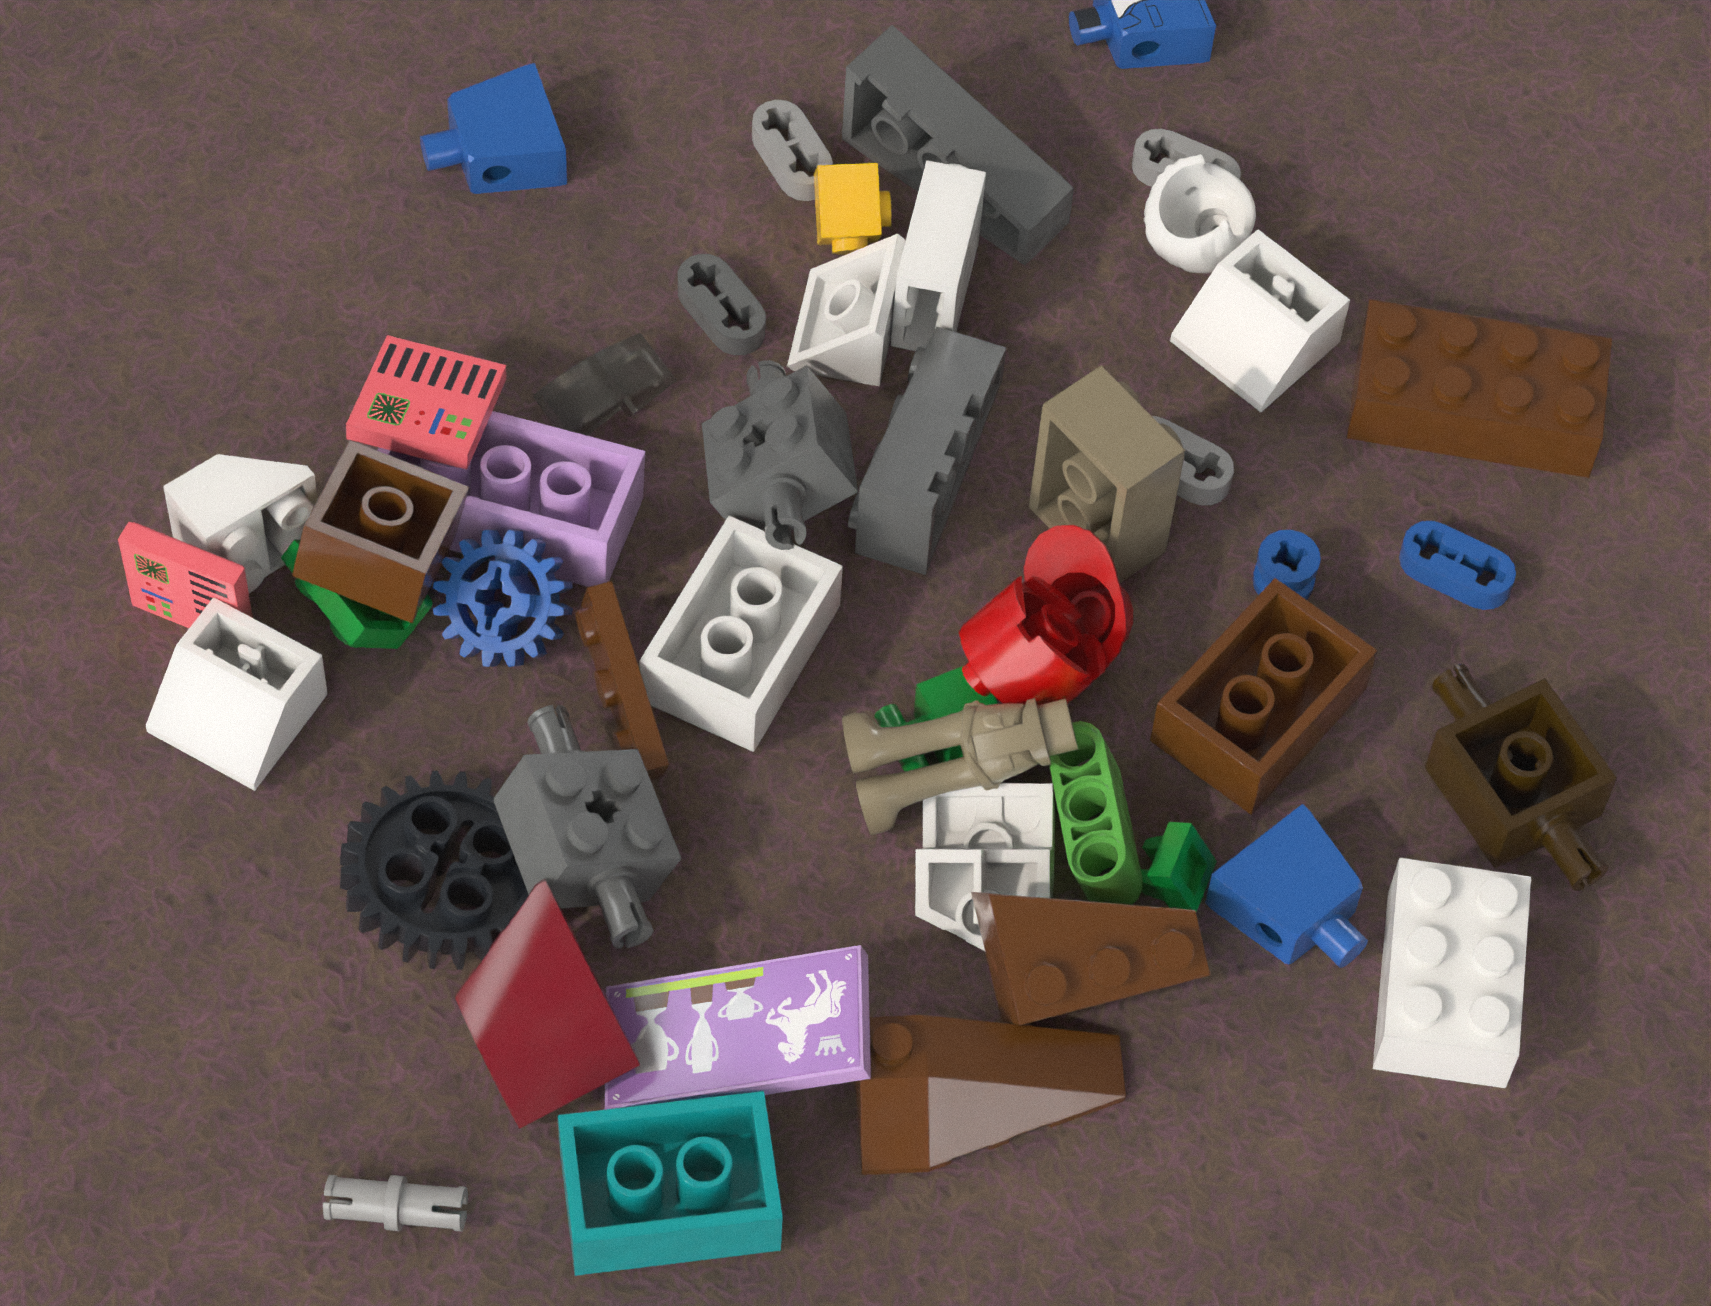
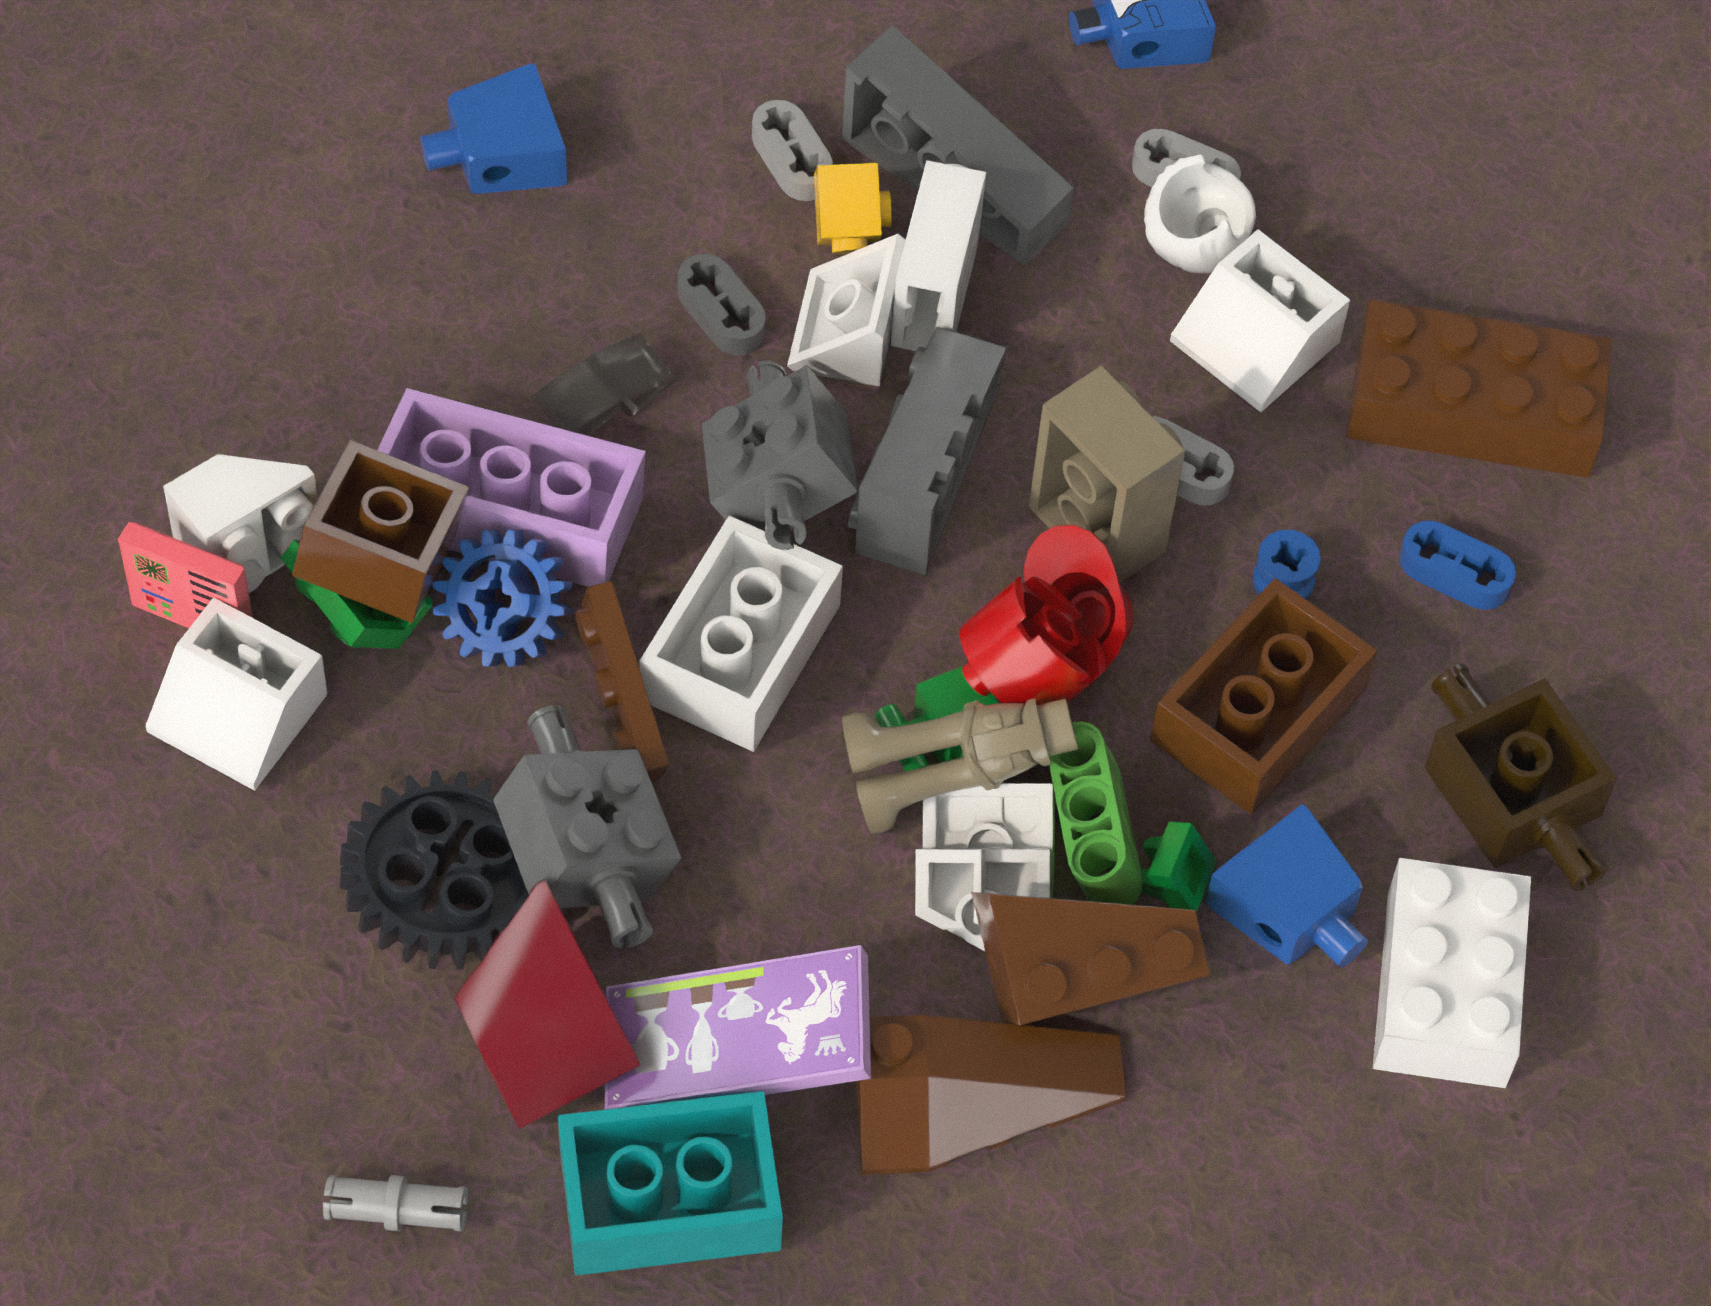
(426, 402): coral tile -> none

